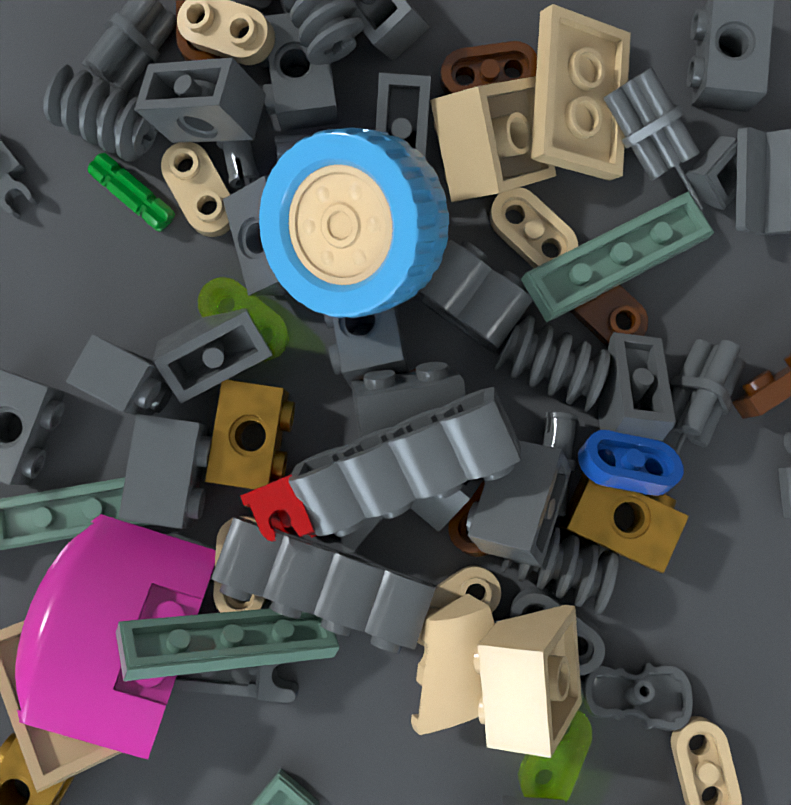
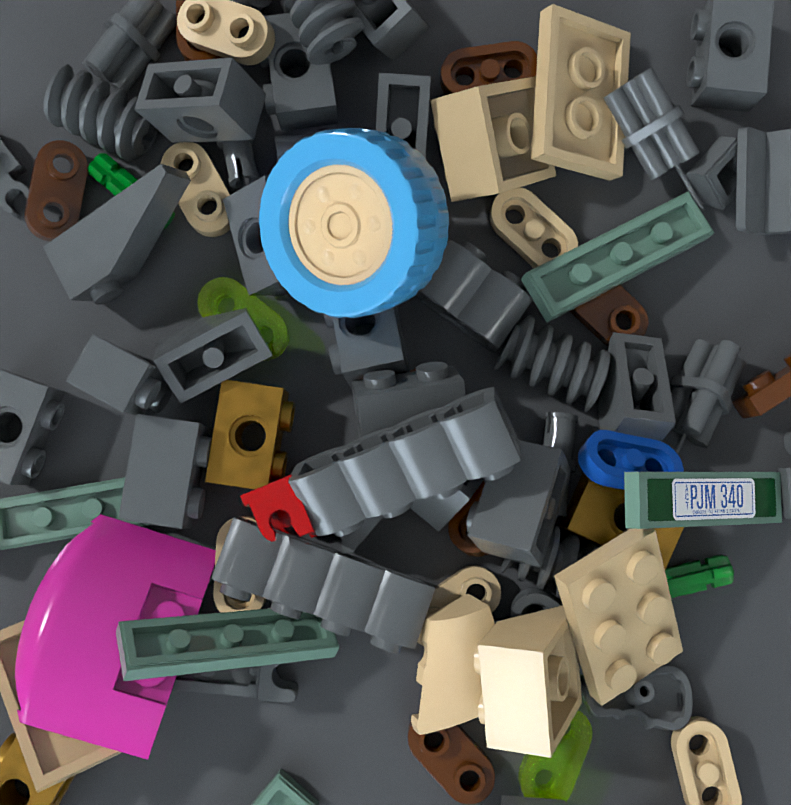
(56, 189): none -> reddish brown plate
(116, 238): none -> dark grey slope
(451, 759): none -> reddish brown plate
(620, 613): none -> tan plate
(694, 577): none -> green axle
(701, 499): none -> tile

